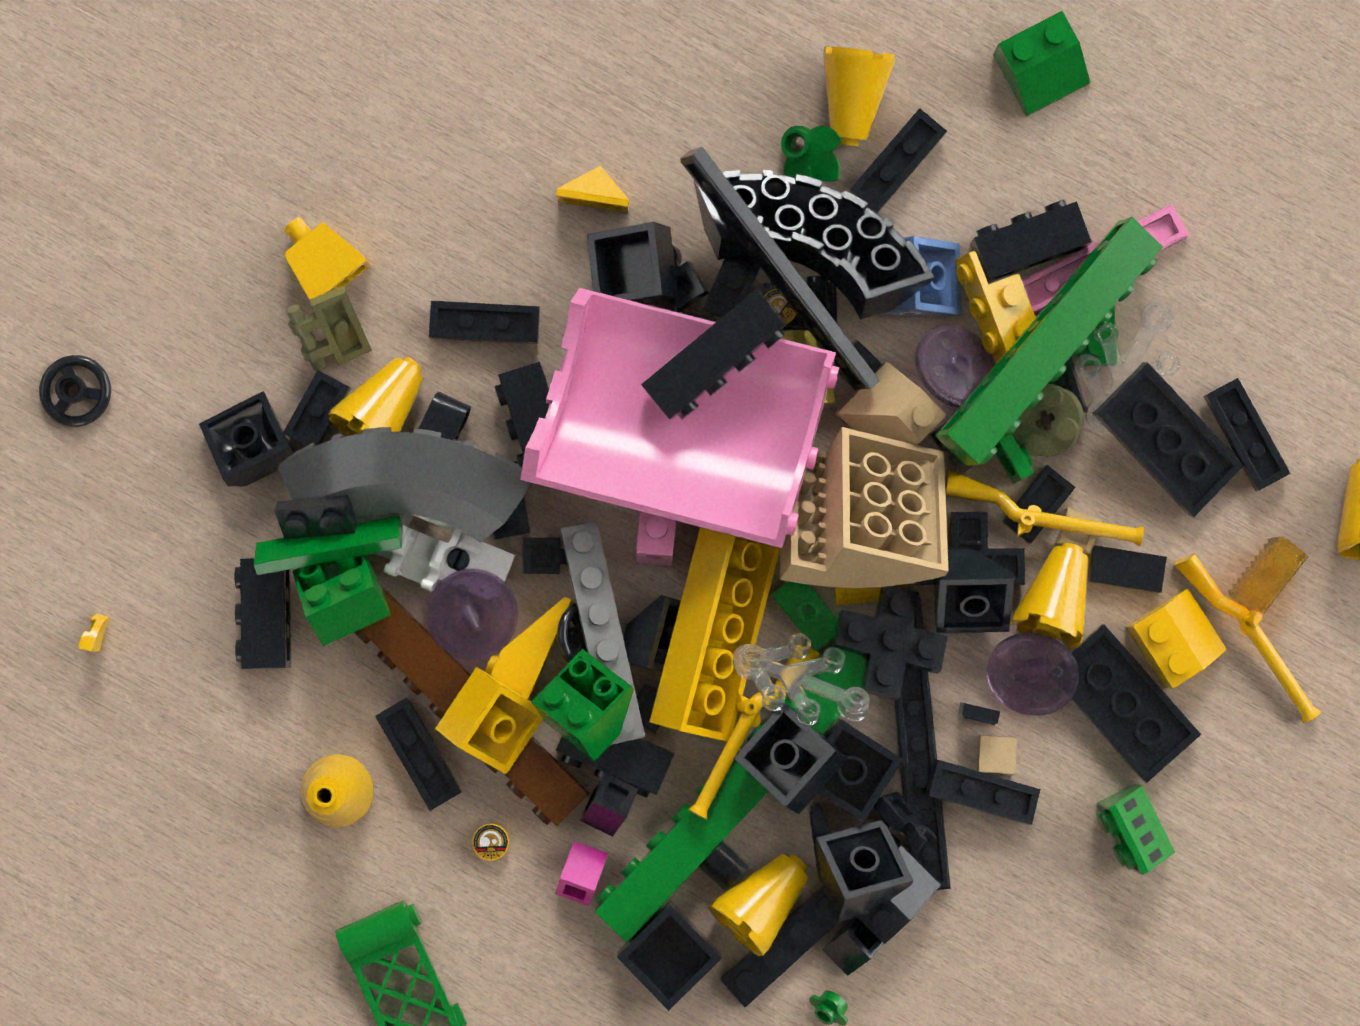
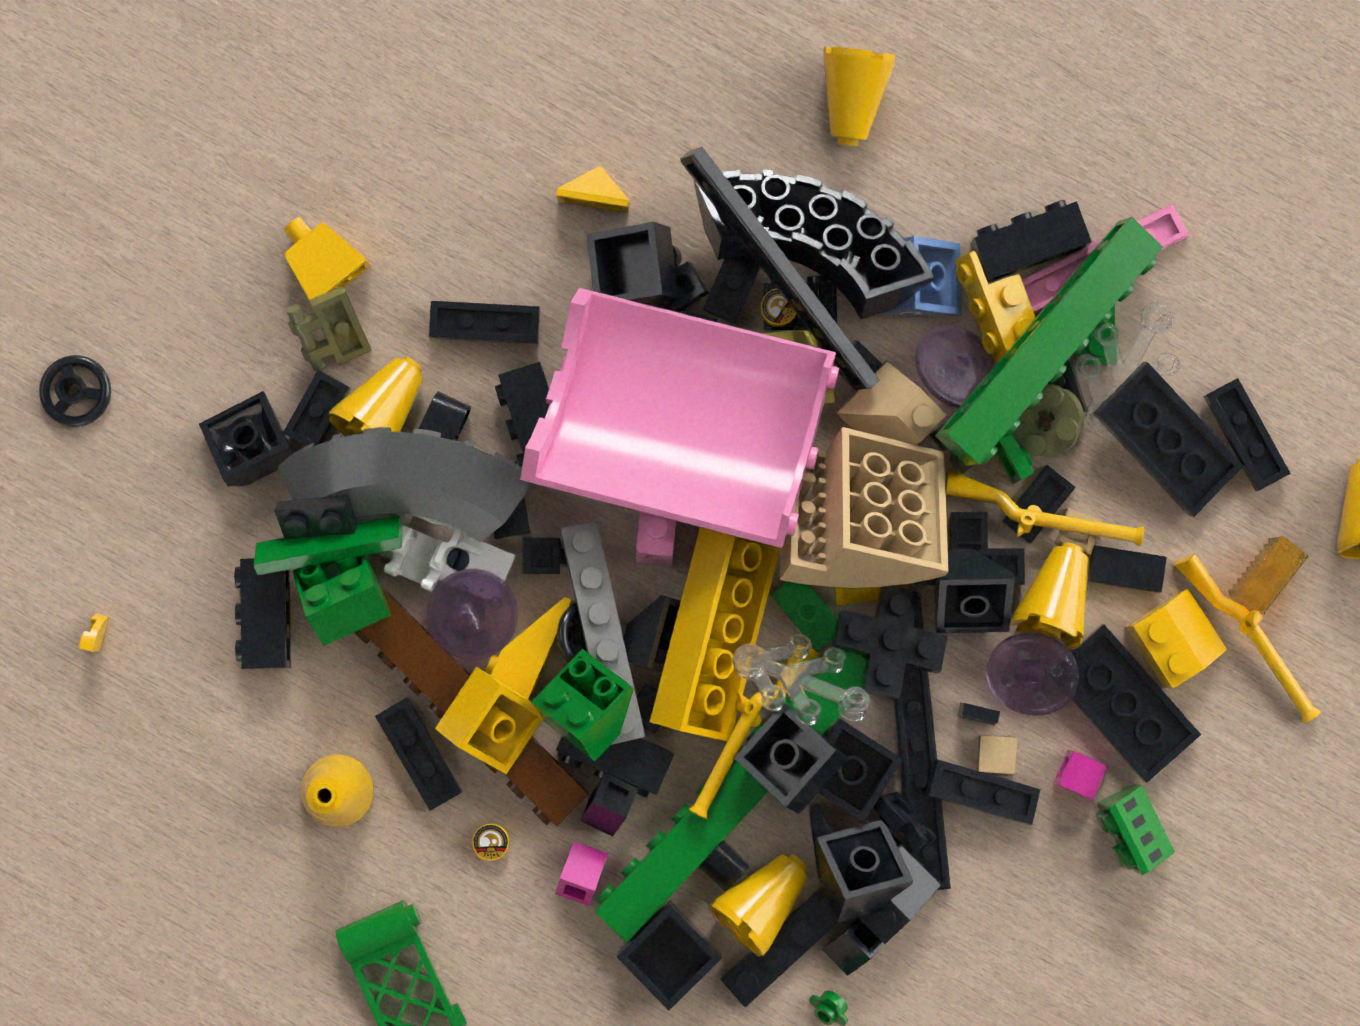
(714, 354): black brick -> none
(816, 157): green plate -> none
(898, 160): black plate -> none
(1043, 63): green slope -> none
(1080, 774): none -> dark pink brick

